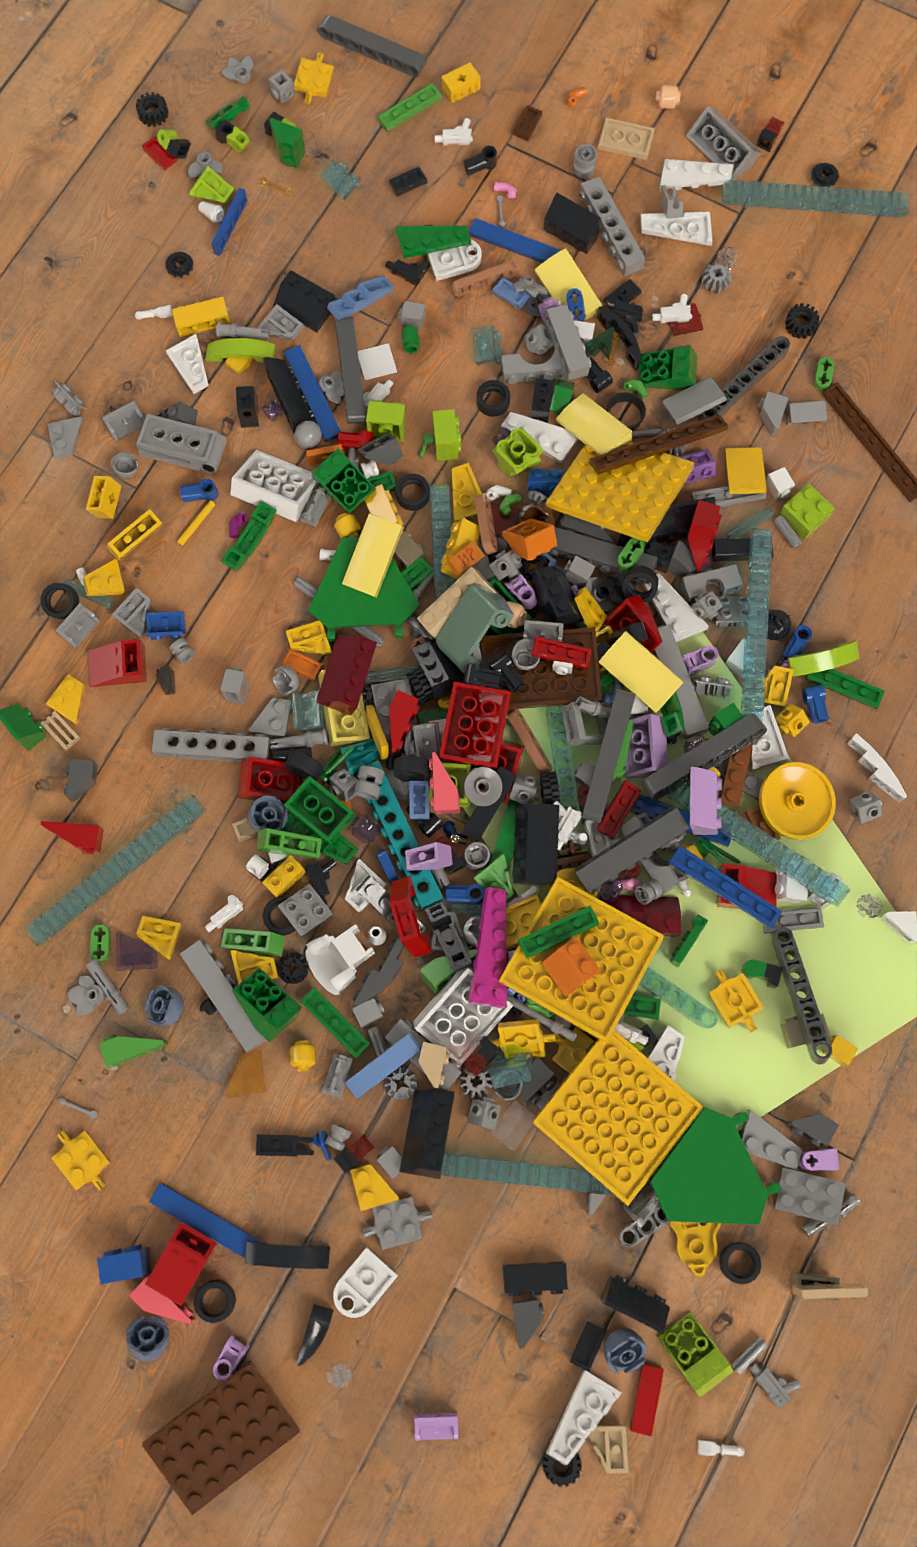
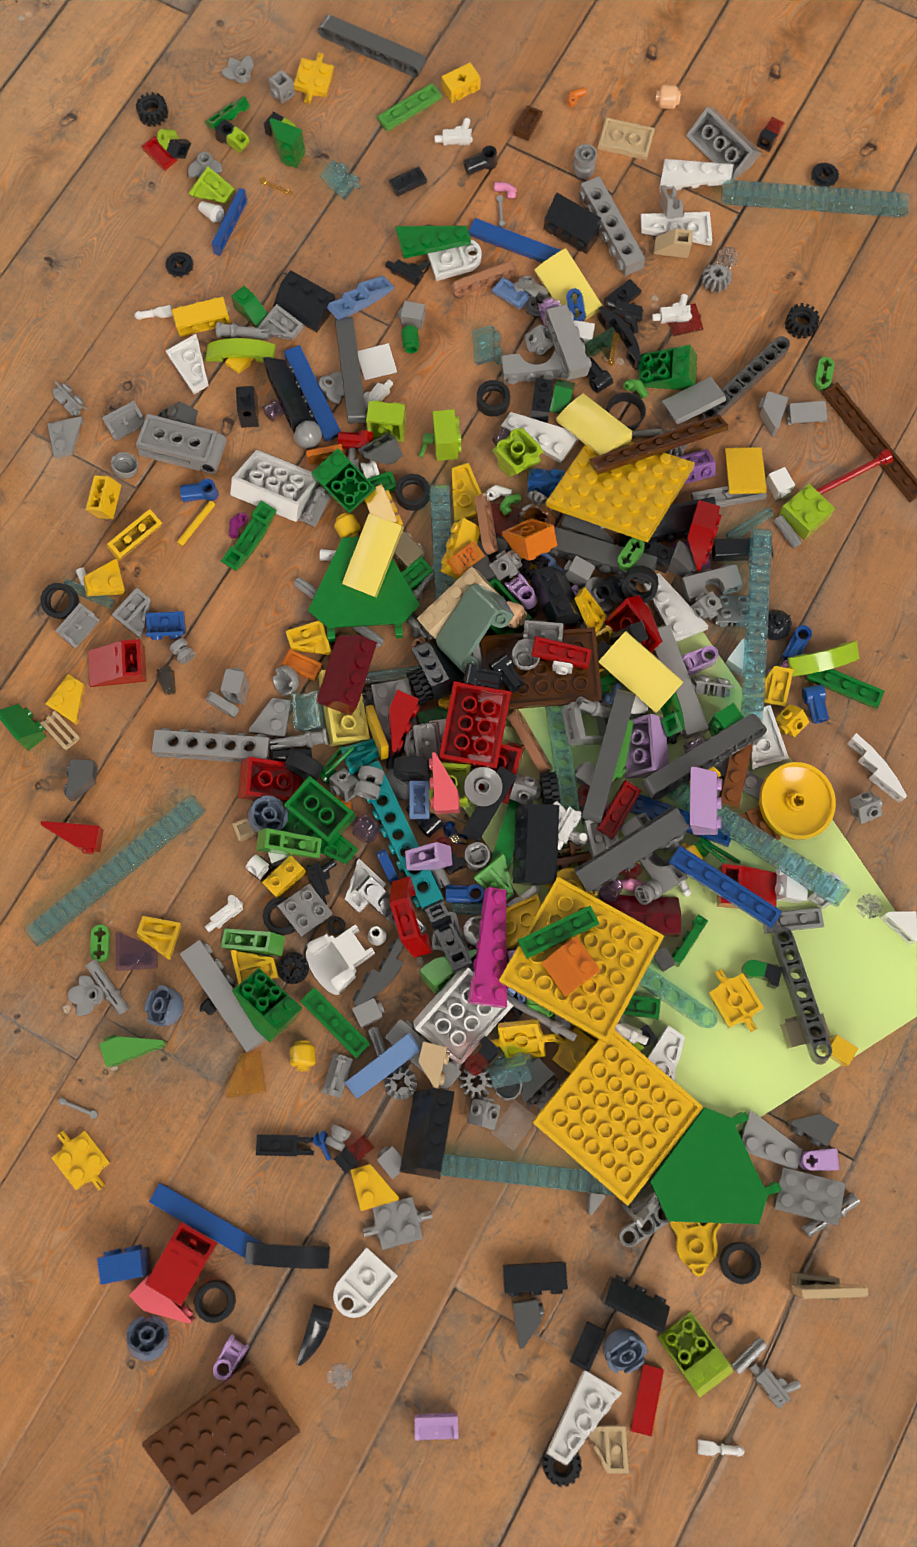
(222, 704): none -> light grey beam
(249, 306): none -> green slope
(331, 928): none -> black bush
(664, 959): none -> dark grey slope
(674, 243): none -> tan slope
(884, 457): none -> red piece

